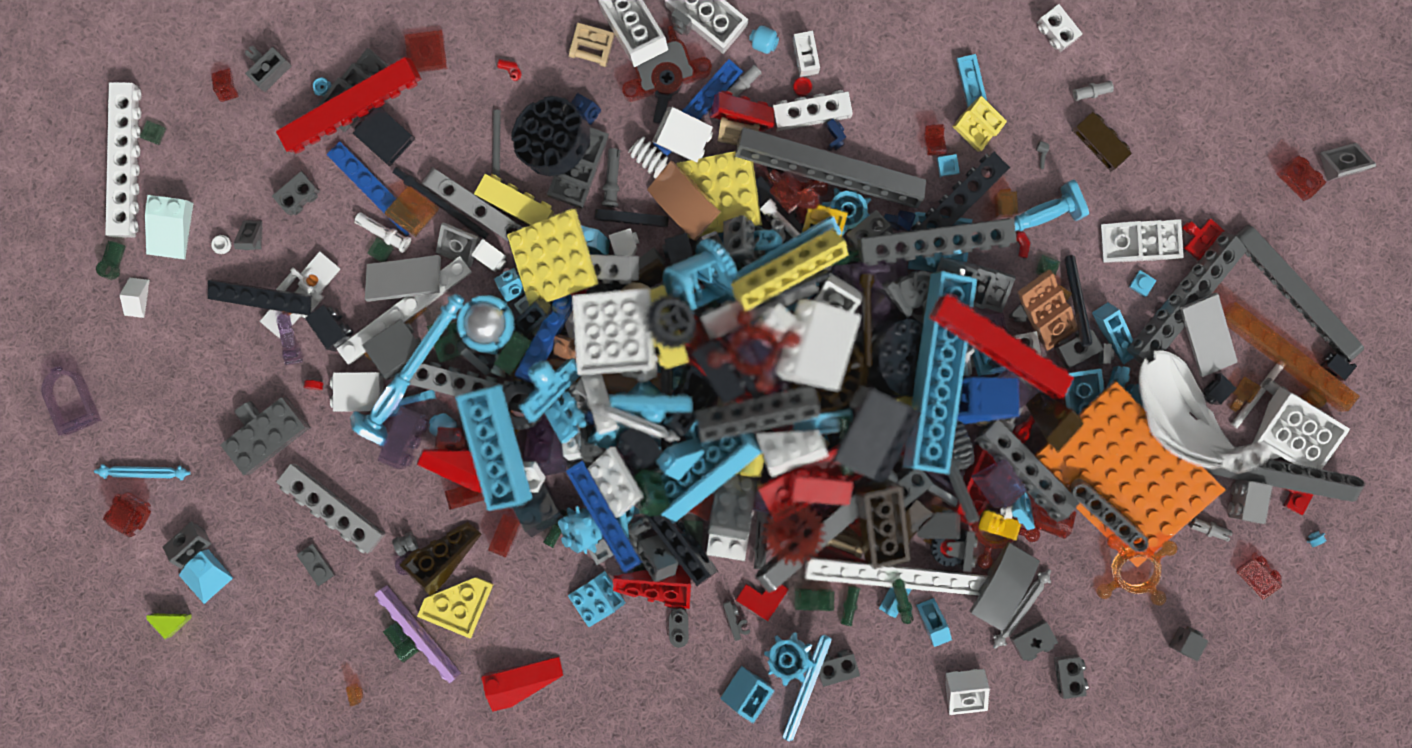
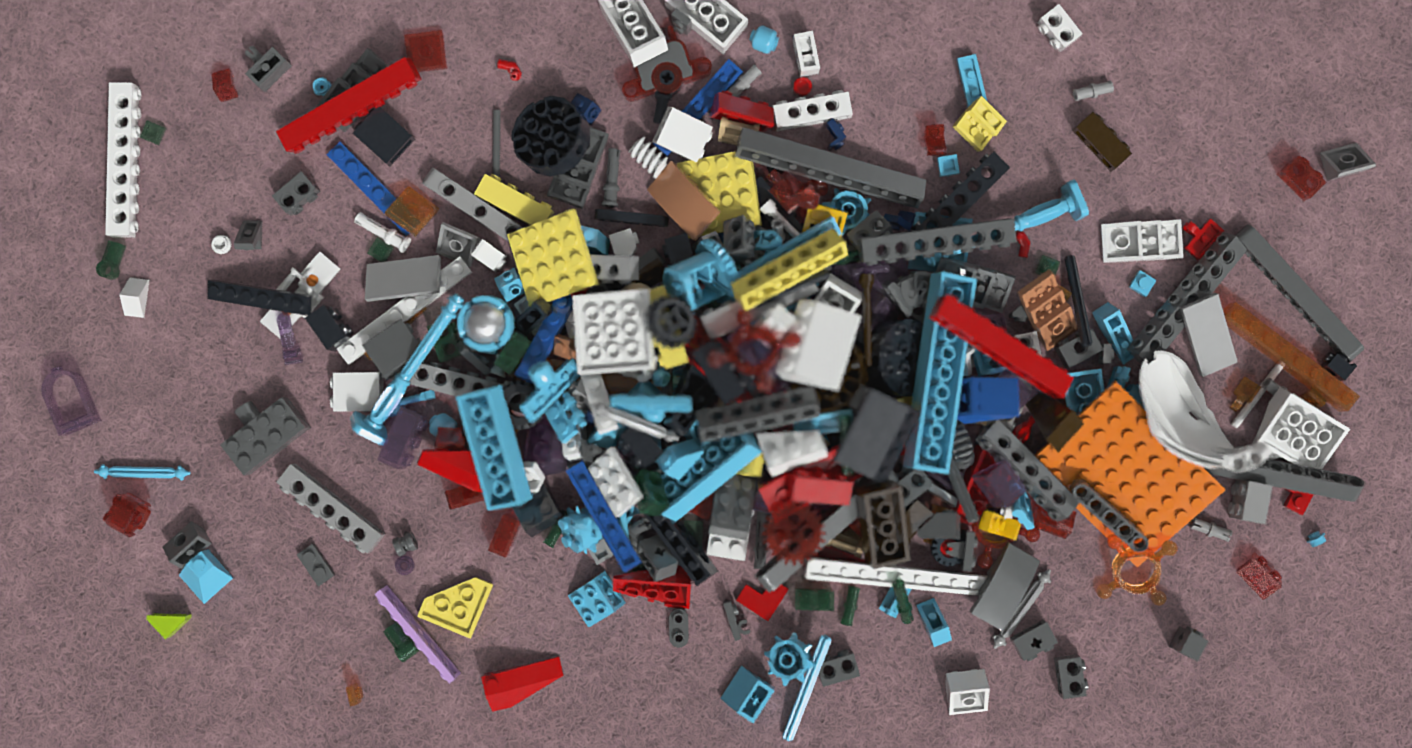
(167, 226): light aqua slope -> none
(313, 385): red tile -> none
(411, 181): black bar -> none
(437, 561): dark brown wedge -> none
(592, 38): tan plate -> none
(661, 377): none -> medium azure plate
(1006, 203): clear orange brick -> none
(1043, 148): dark grey hand -> none
(1218, 390): black window -> none

